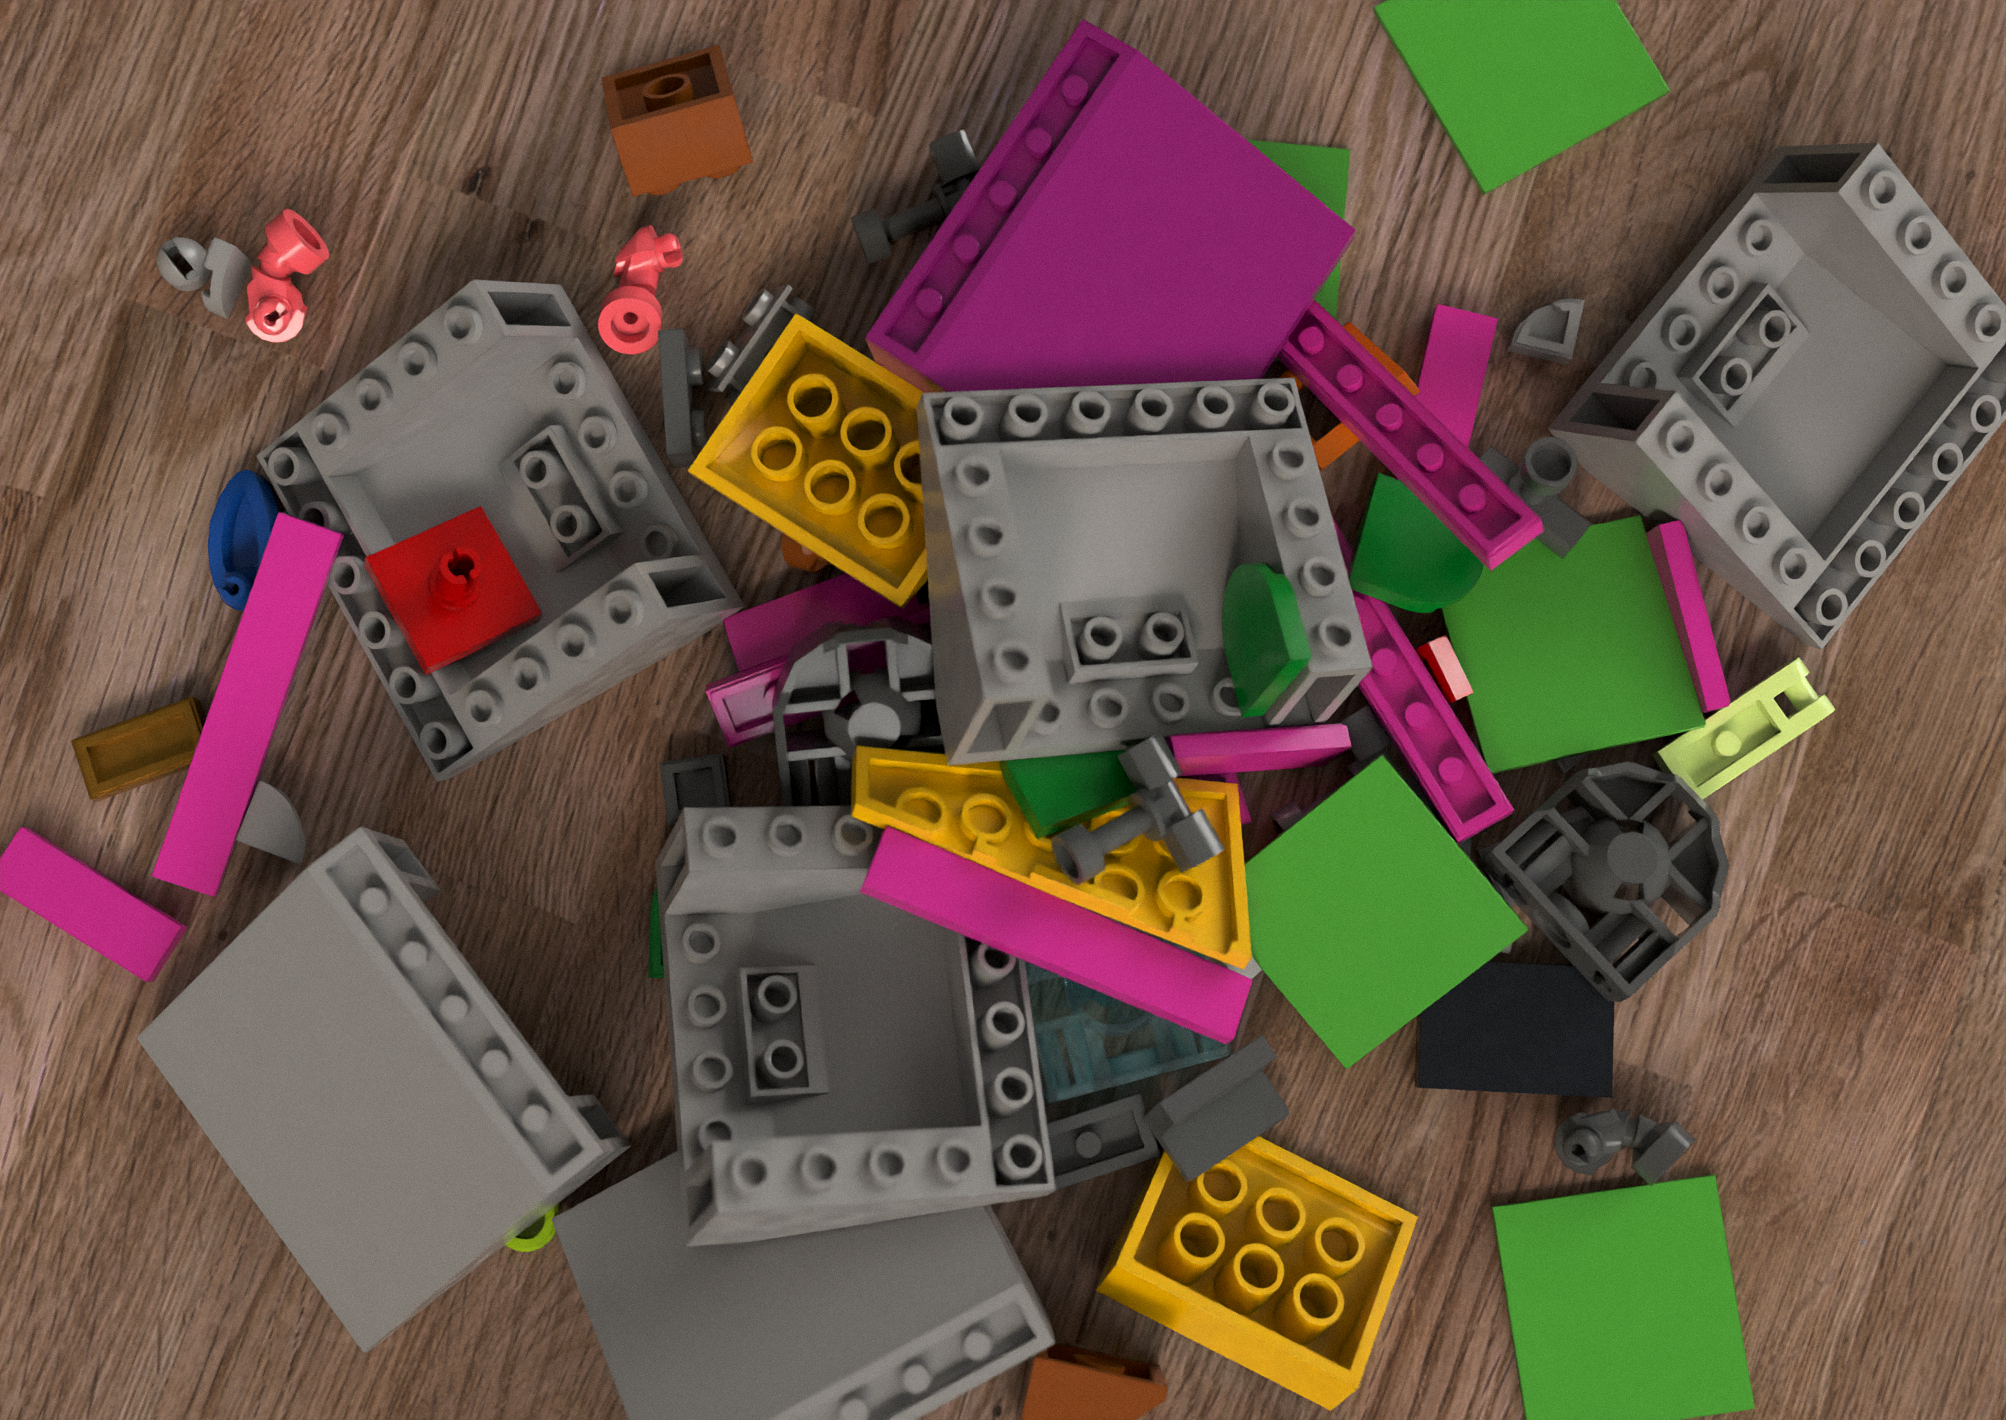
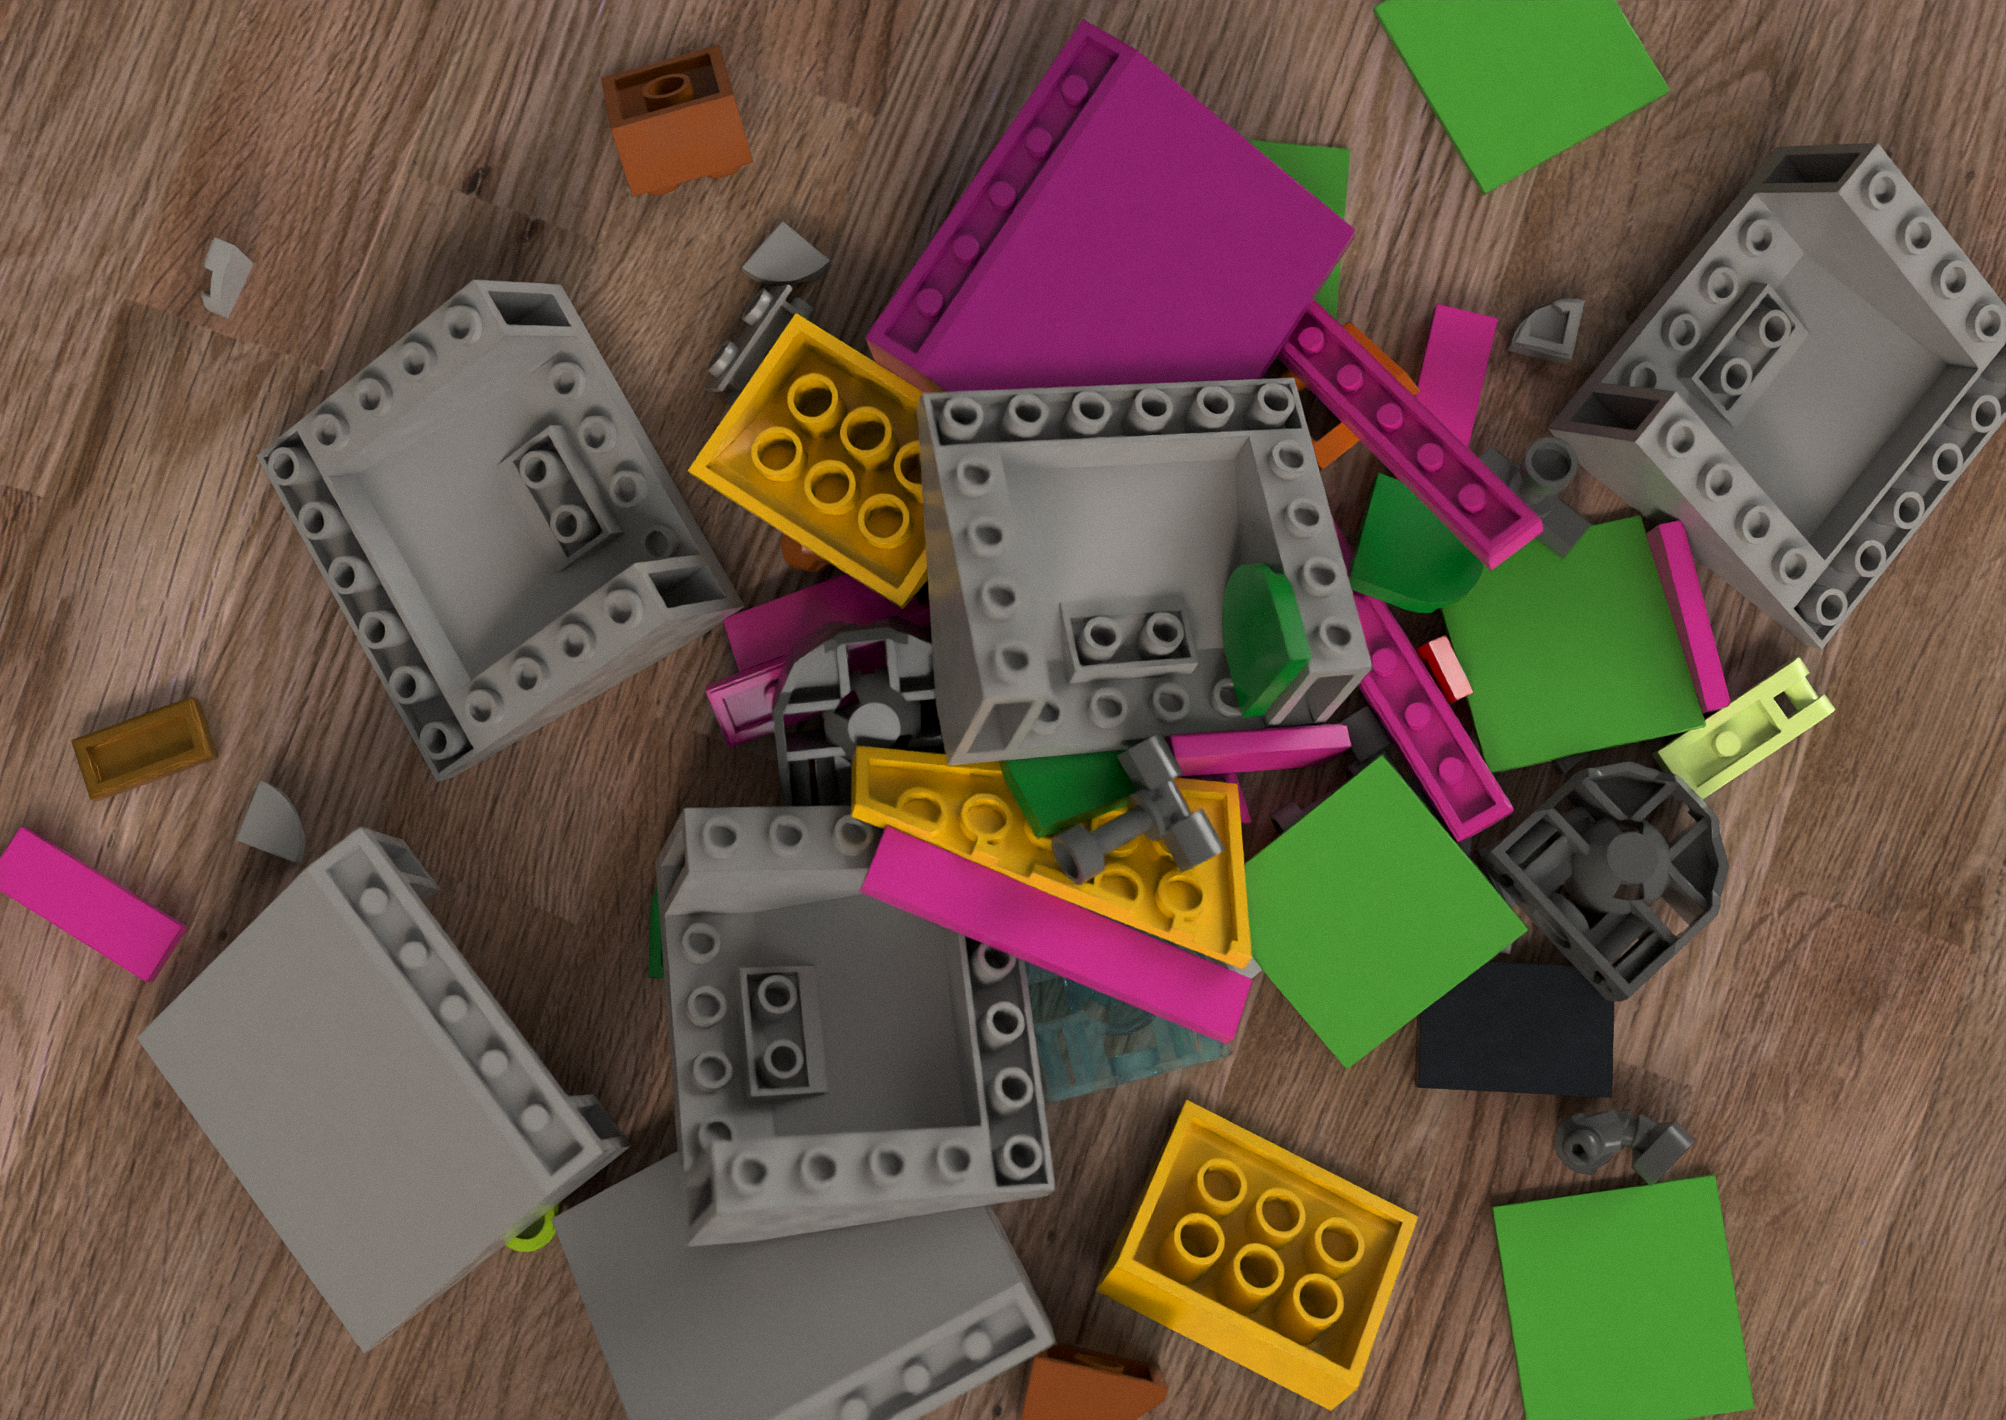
(195, 256): light grey hinge -> none
(240, 535): blue arm -> none
(248, 704): dark pink tile -> none
(273, 300): coral arm -> none
(452, 589): red tile -> none
(631, 312): coral arm -> none
(680, 371): dark grey plate -> none
(694, 784): dark grey tile -> none
(785, 259): none -> light grey tile
(956, 169): dark grey bar -> none
(1100, 1140): dark grey plate -> none
(1218, 1111): dark grey panel -> none

